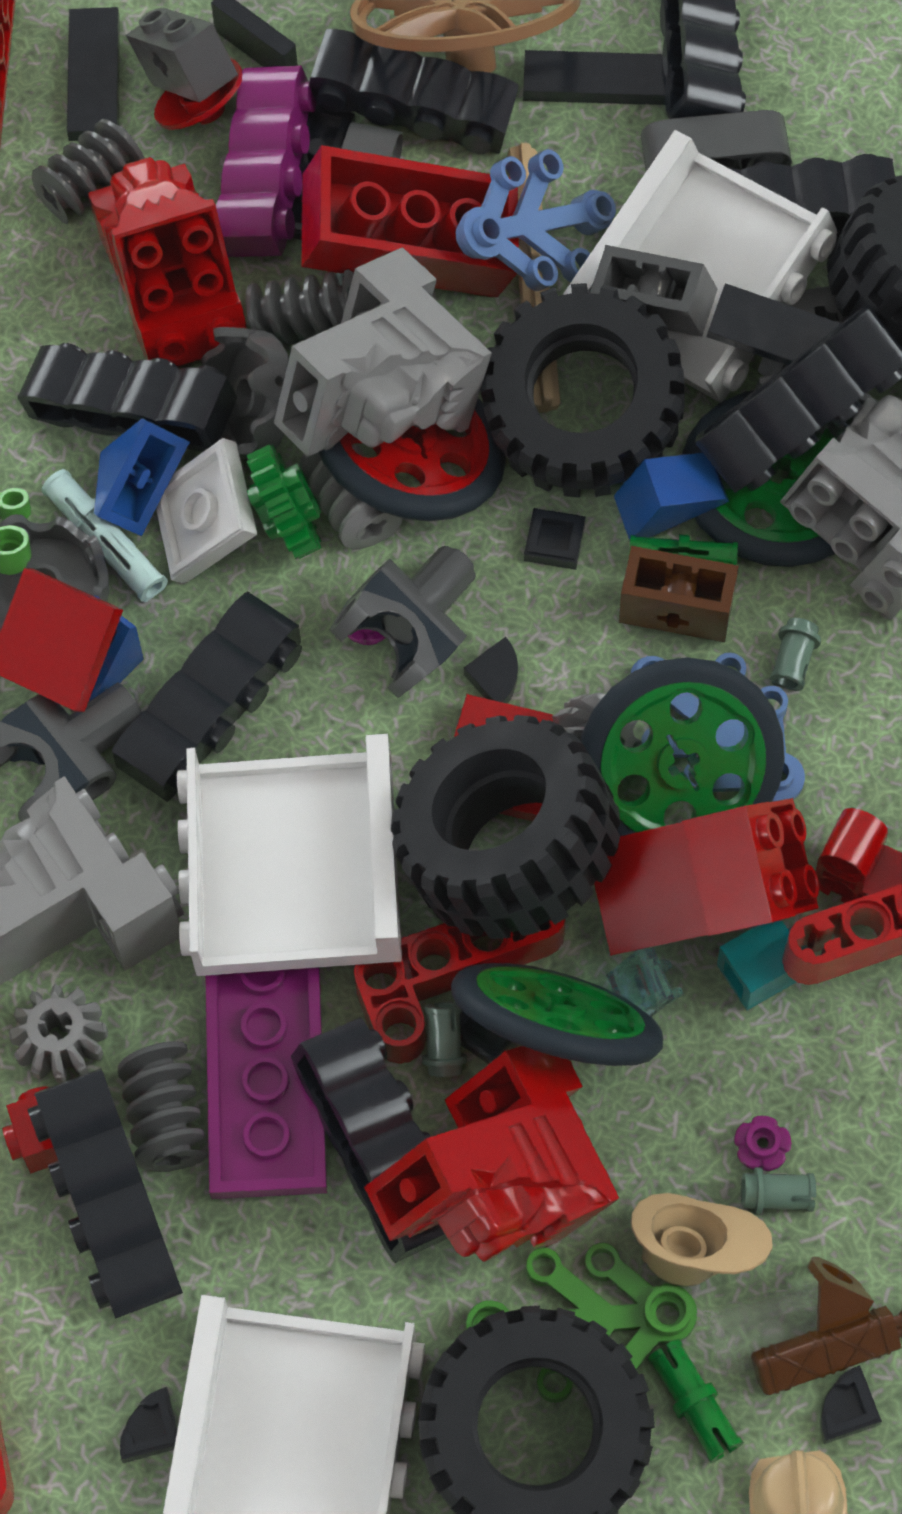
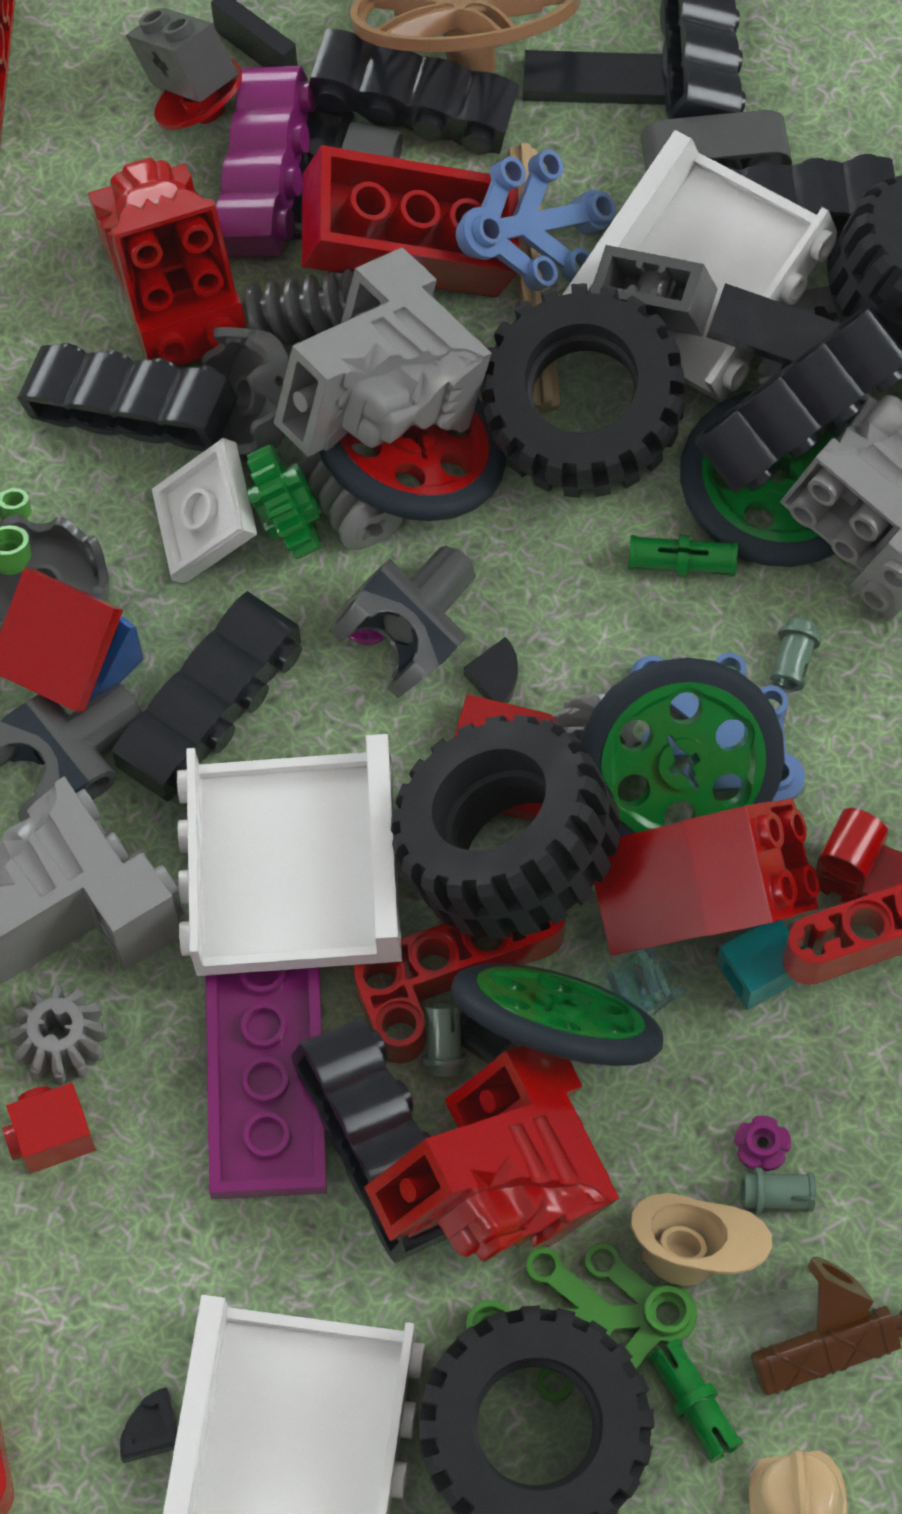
(84, 167): dark grey piece -> none
(92, 68): black tile -> none
(107, 1193): black brick -> none
(116, 547): light aqua pin -> none
(136, 474): blue slope -> none
(158, 1108): dark grey piece -> none
(554, 538): black tile -> none
(668, 493): blue slope -> none
(678, 594): reddish brown brick -> none
(848, 1407): black tile -> none

